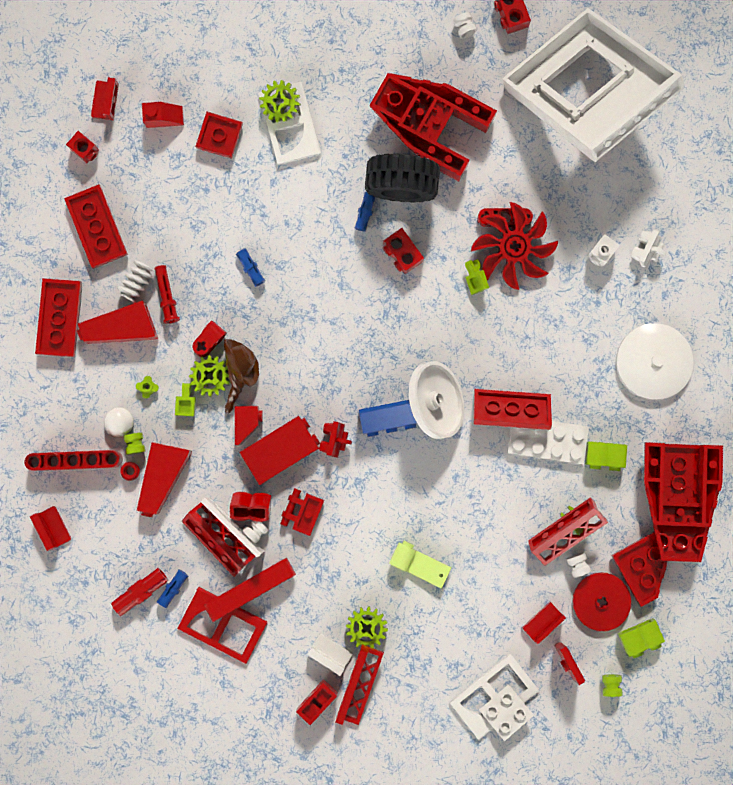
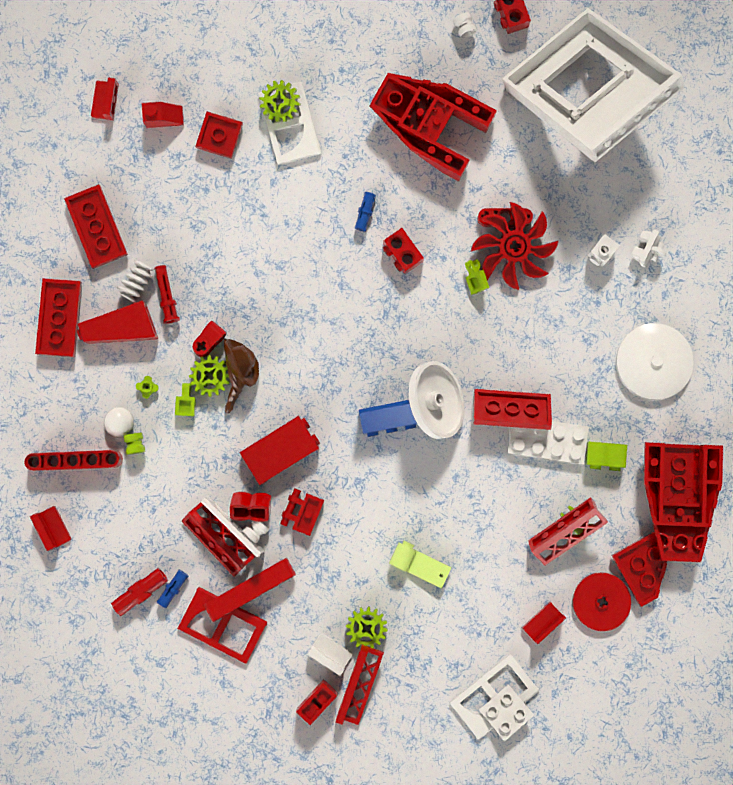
(77, 142): red brick -> none
(125, 467): red plate -> none
(160, 476): red slope -> none
(246, 422): red slope -> none
(250, 267): blue pin -> none
(337, 440): red hips -> none
(402, 178): black tyre -> none
(569, 663): red plate -> none
(578, 564): white wheel -> none
(612, 684): lime wheel -> none
(641, 637): lime brick -> none

